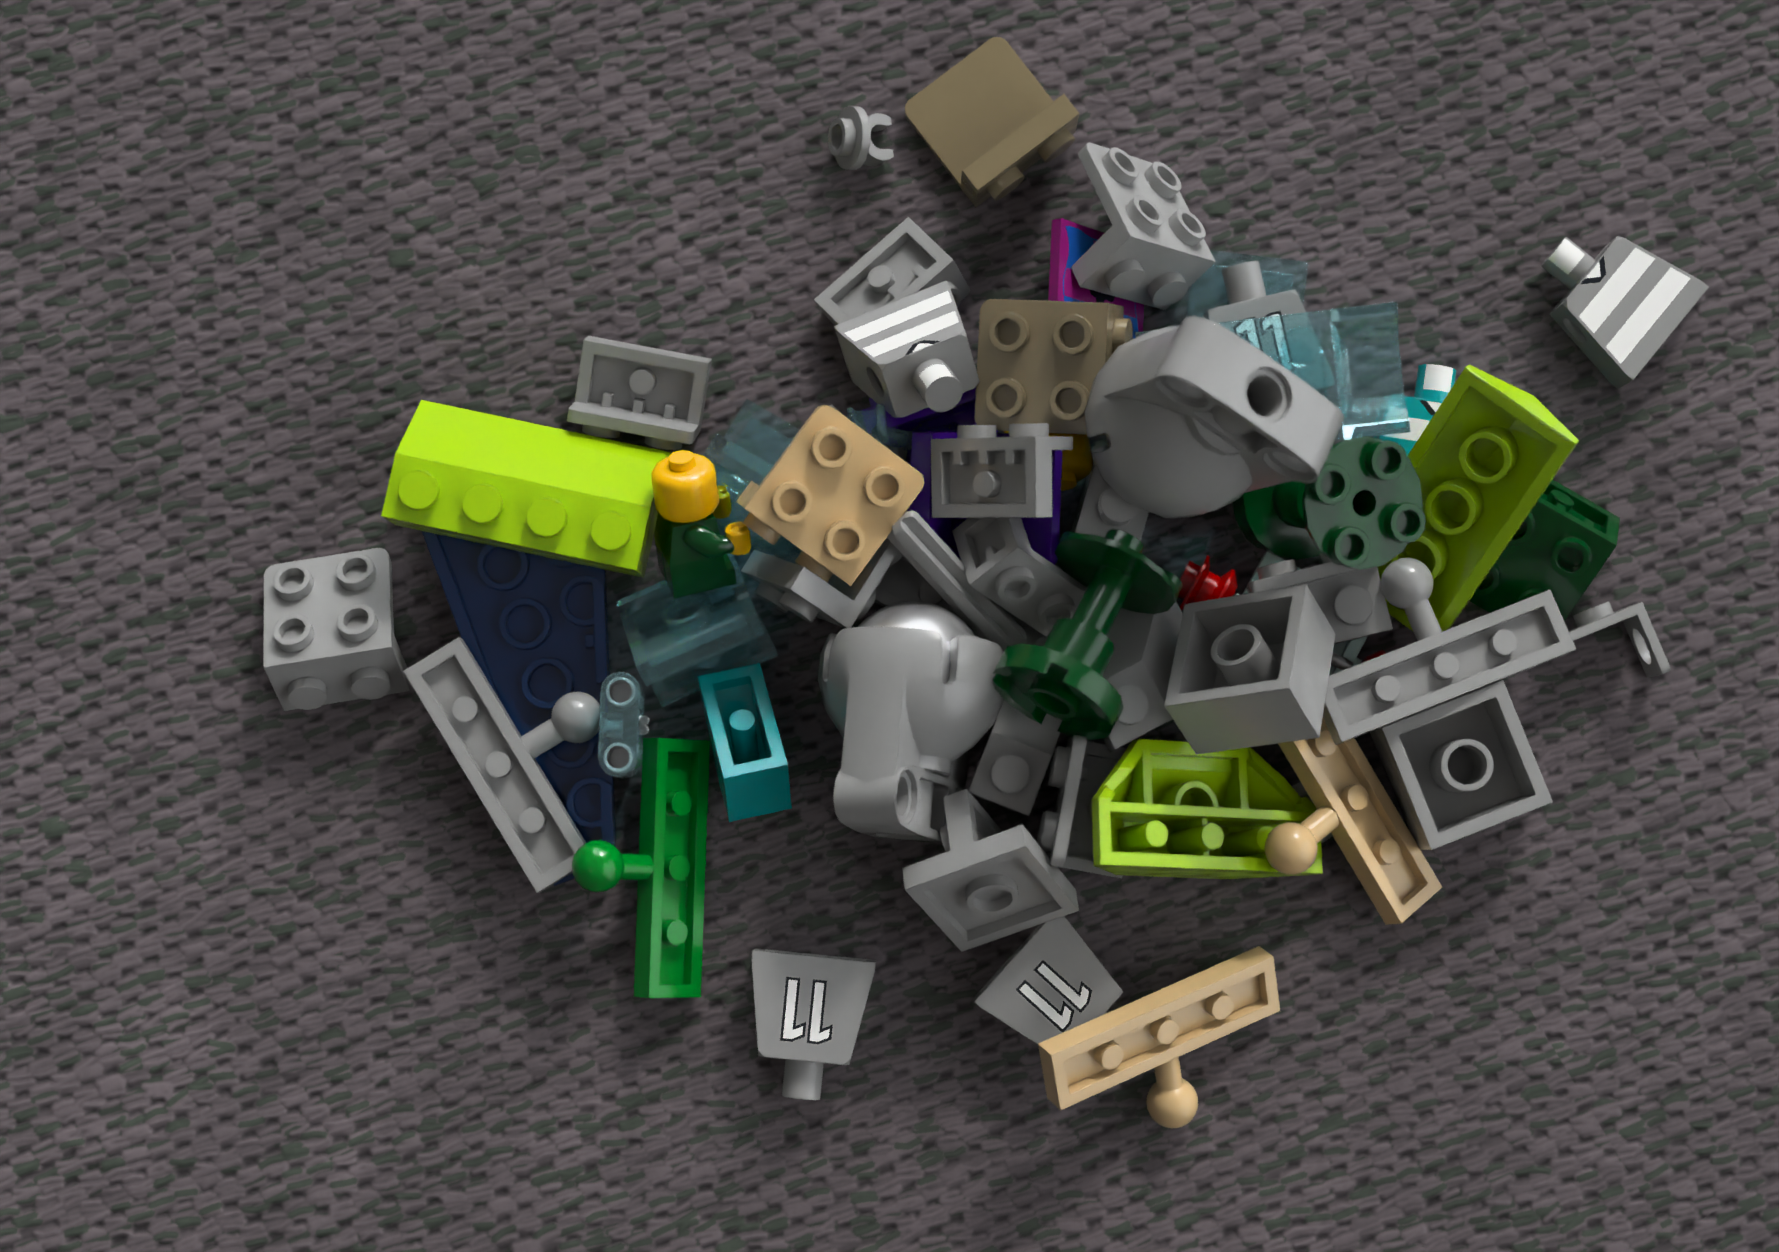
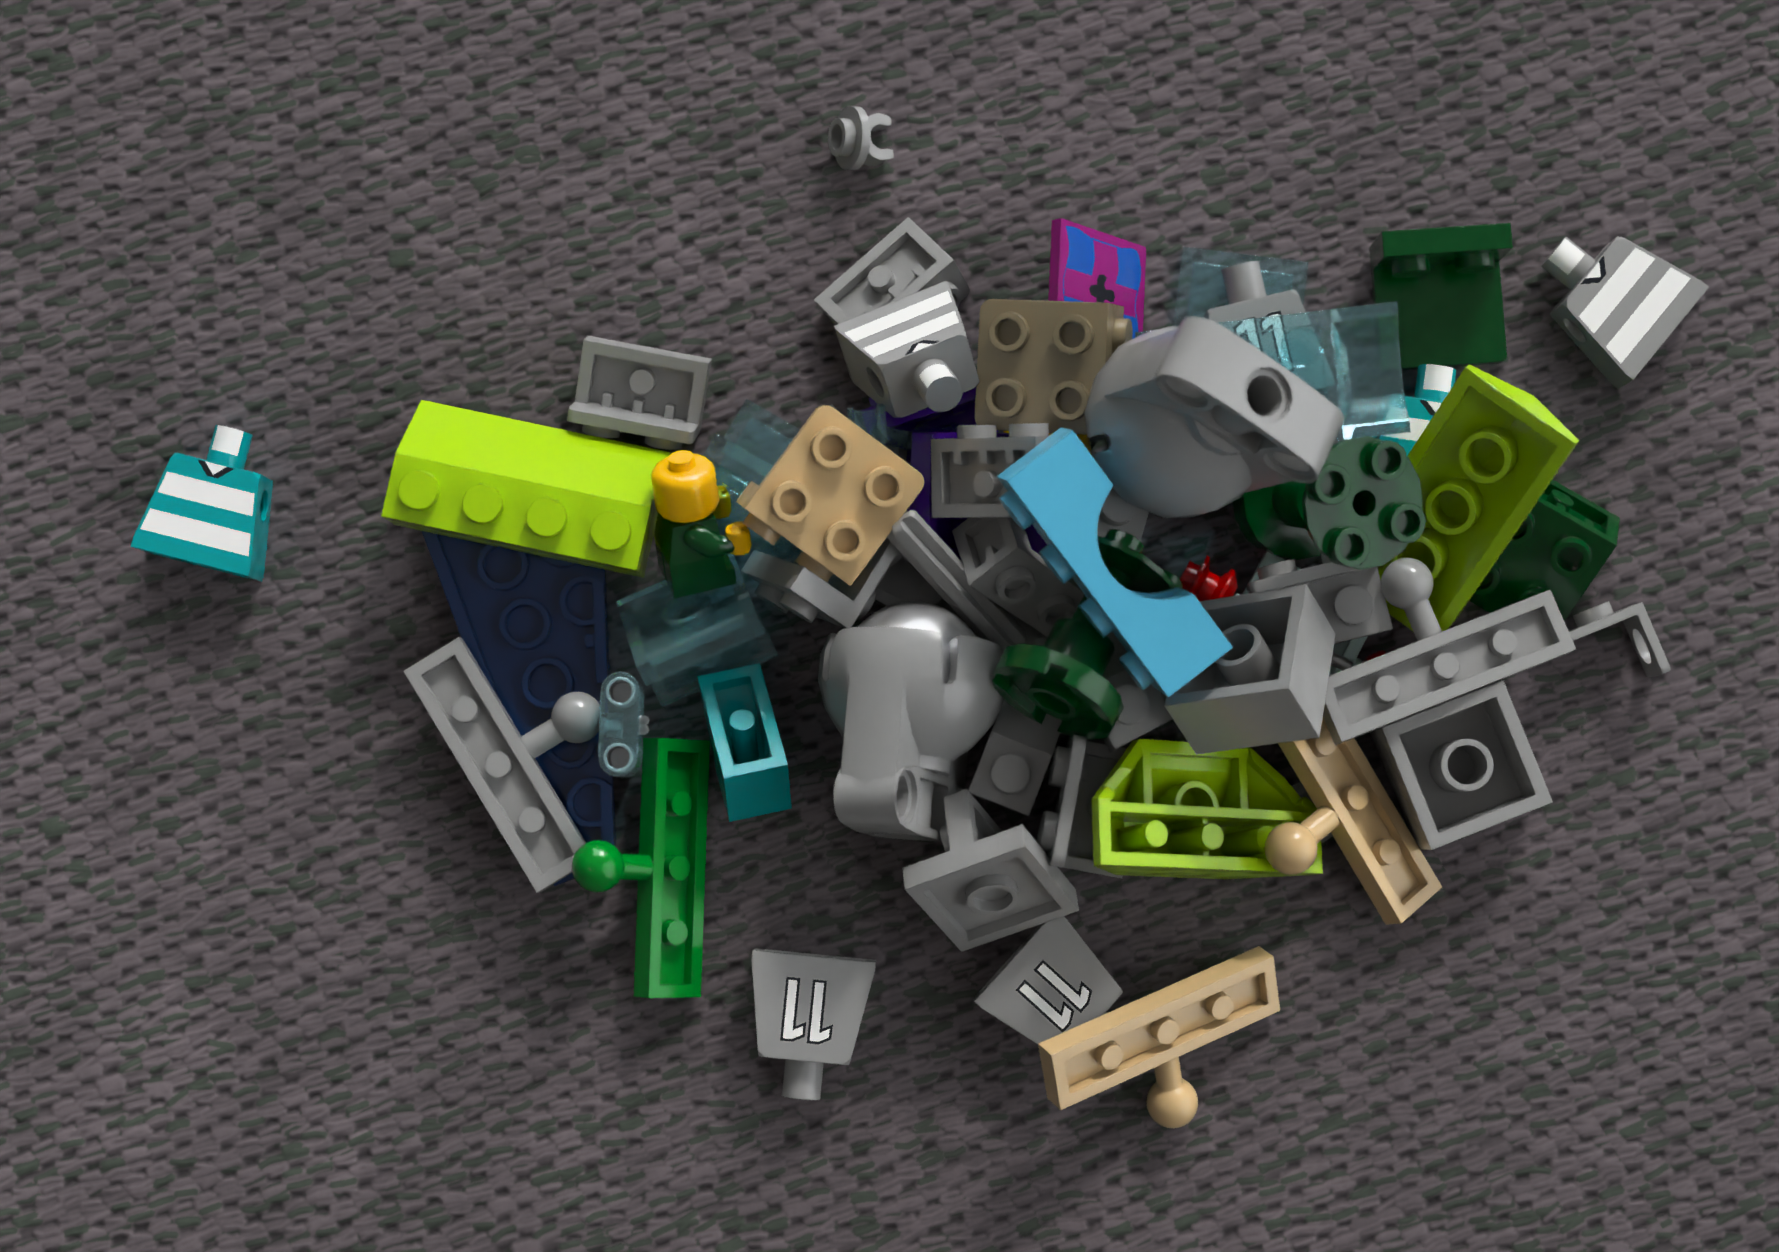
(211, 510): none -> teal torso
(331, 630): light grey bracket -> none
(991, 121): dark tan bracket -> none
(1062, 495): none -> medium azure arch
(1153, 240): light grey bracket -> none
(1444, 292): none -> dark green bracket

